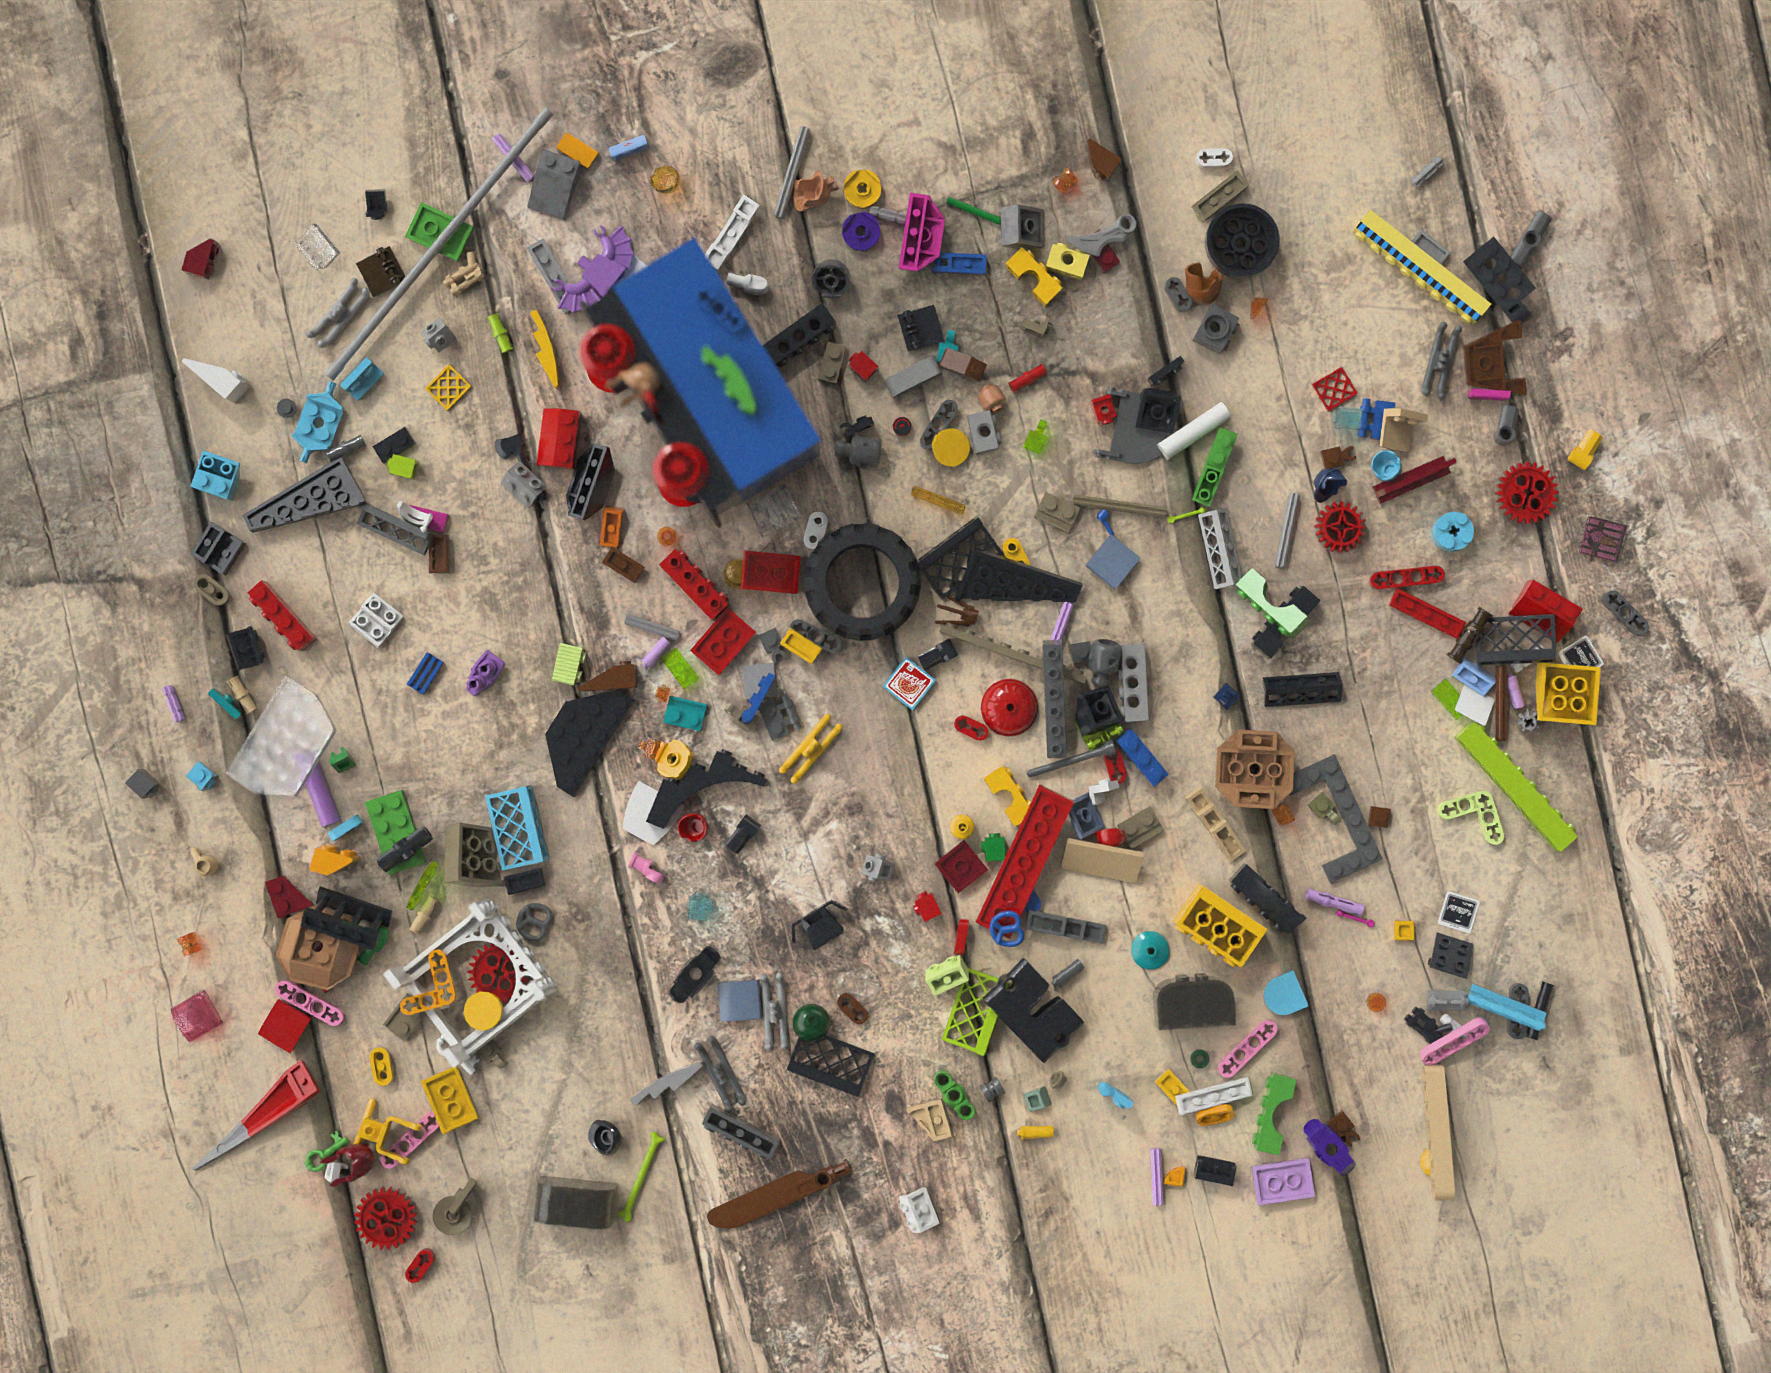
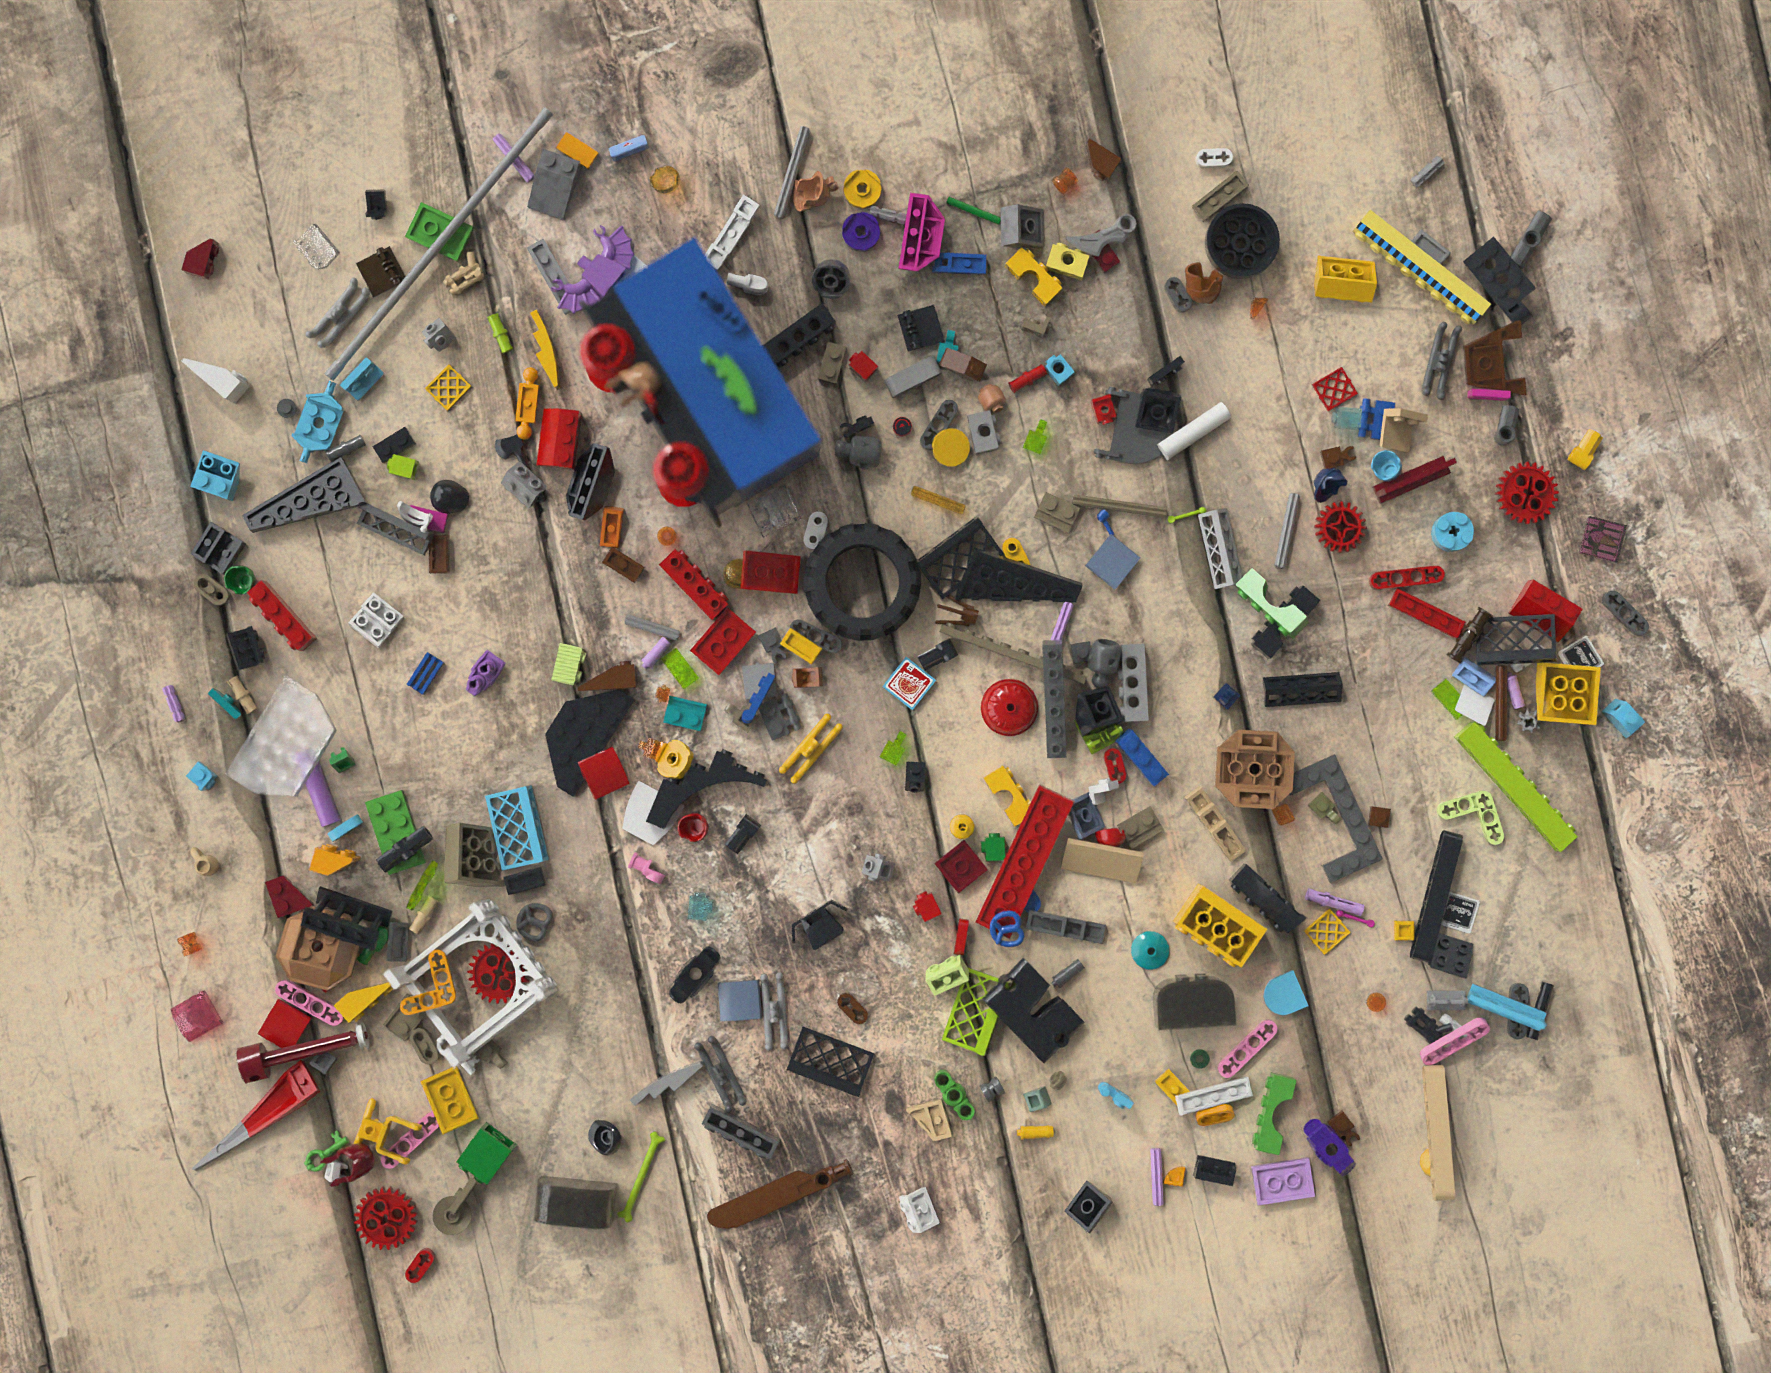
(143, 784): dark grey brick -> none
(239, 579): none -> green hair
(256, 1063): none -> dark red piece
(323, 1062): none -> dark grey plate
(358, 1000): none -> yellow slope
(379, 1066): yellow plate -> none
(398, 942): none -> dark grey plate
(422, 1046): none -> dark tan plate
(449, 497): none -> black hat
(483, 1010): yellow tile -> none
(486, 1153): none -> green slope
(527, 403): none -> light orange plate
(603, 773): none -> red slope
(807, 677): none -> dark orange bracket
(811, 1022): dark green cylinder -> none
(893, 751): none -> clear neon green plate
(915, 777): none -> black bracket
(973, 723): red beam -> none
(1061, 377): none -> medium azure brick
(1088, 1206): none -> black slope
(1107, 749): dark grey piece -> none
(1214, 466): bright green slope -> none
(1226, 323): dark grey brick -> none
(1335, 941): none -> yellow window
(1345, 279): none -> yellow slope
(1436, 896): none -> black beam
(1624, 718): none -> medium azure torso

